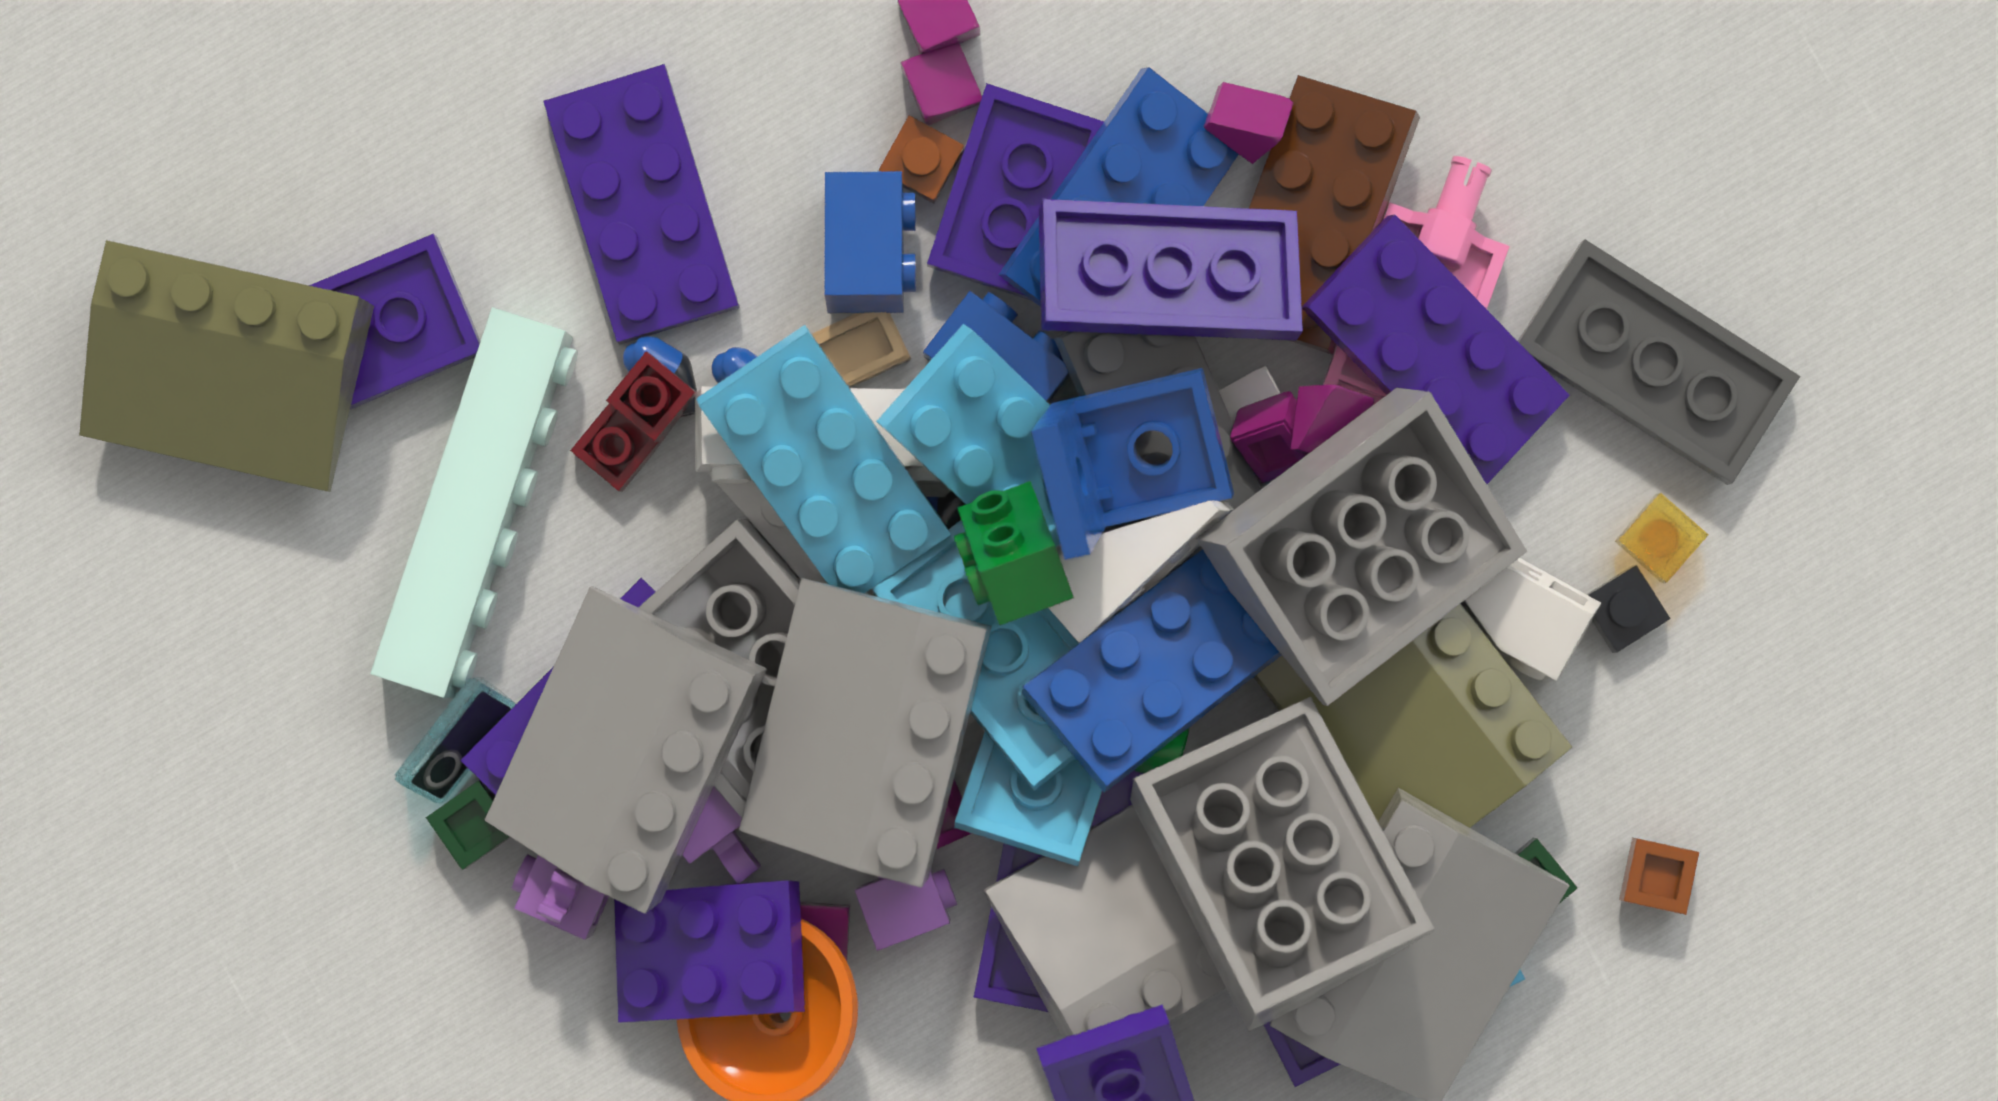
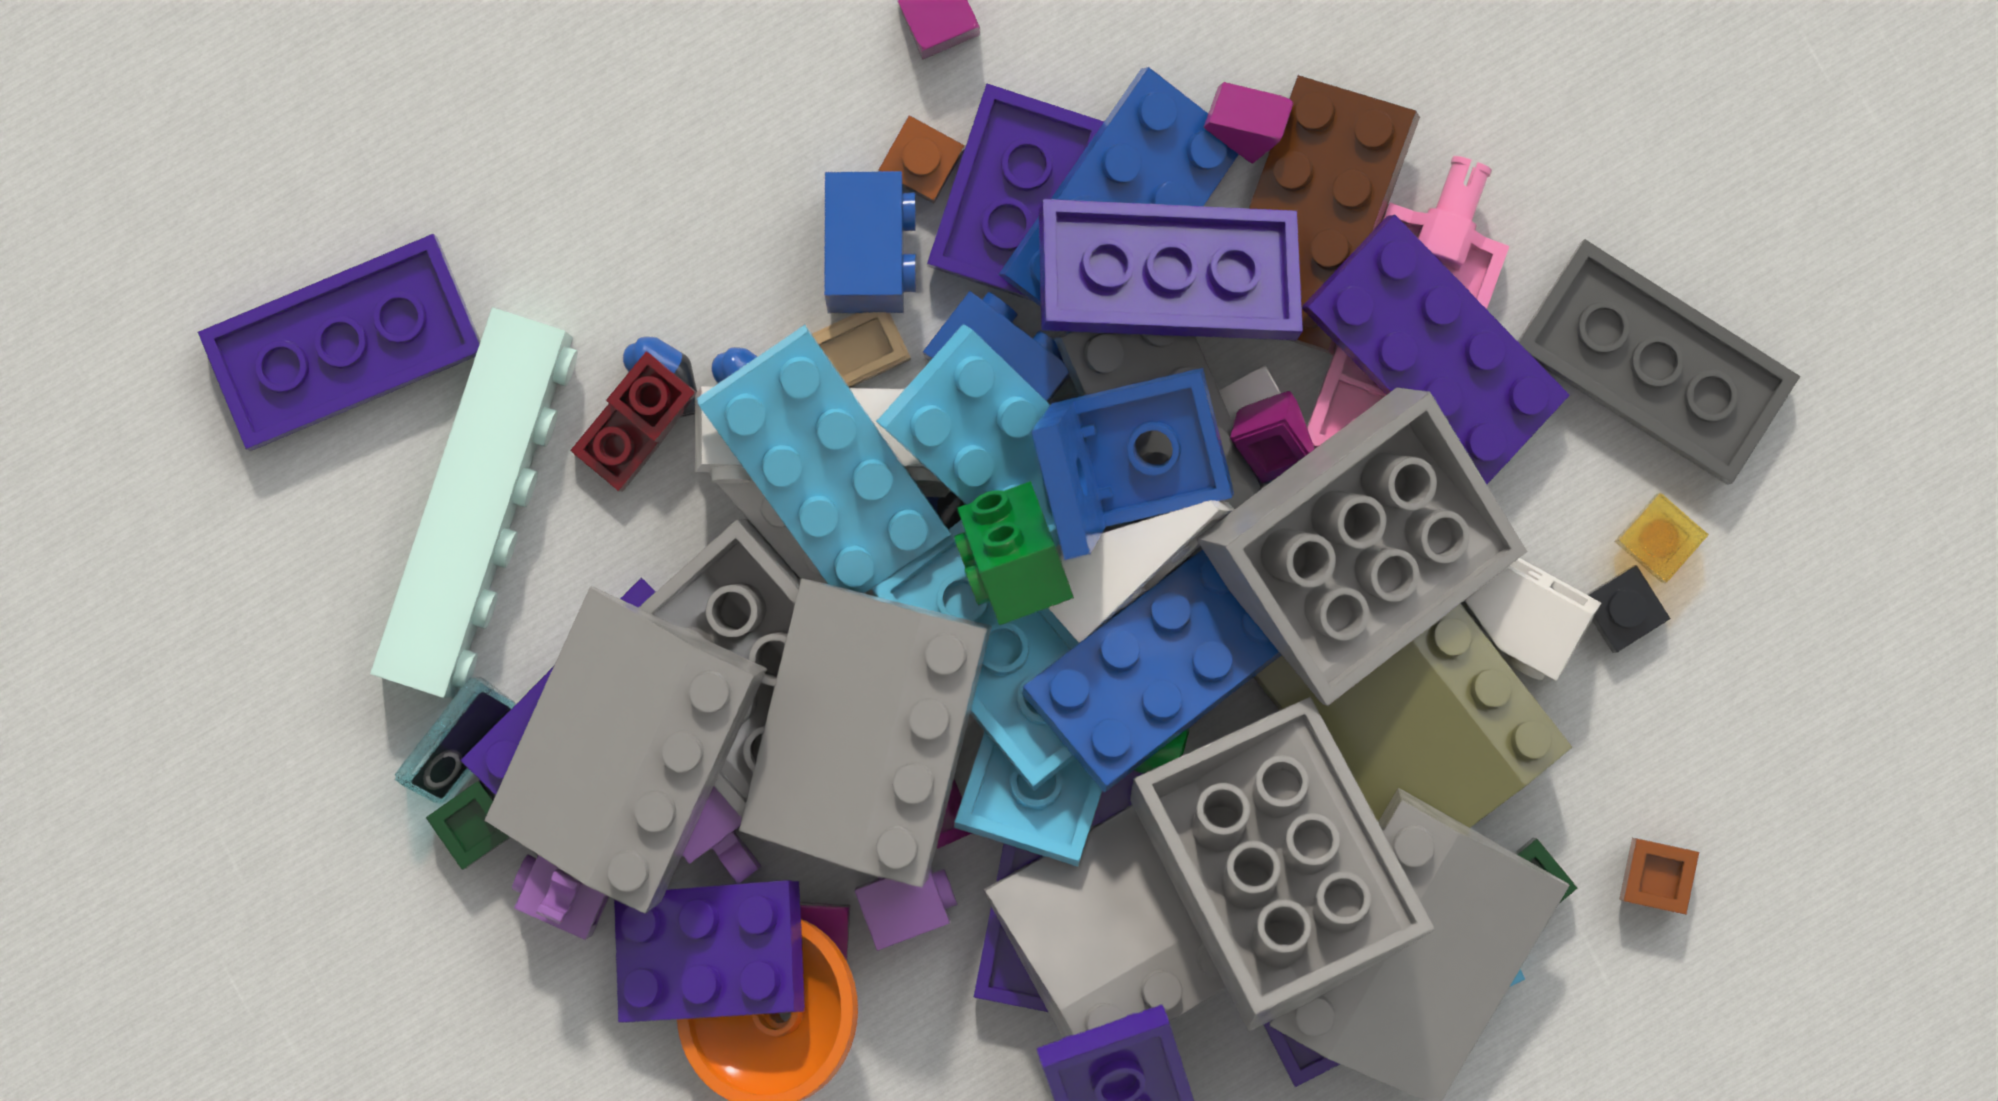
(221, 365): olive slope -> none
(641, 204): dark purple plate -> none
(941, 83): magenta slope -> none
(1324, 412): magenta slope -> none

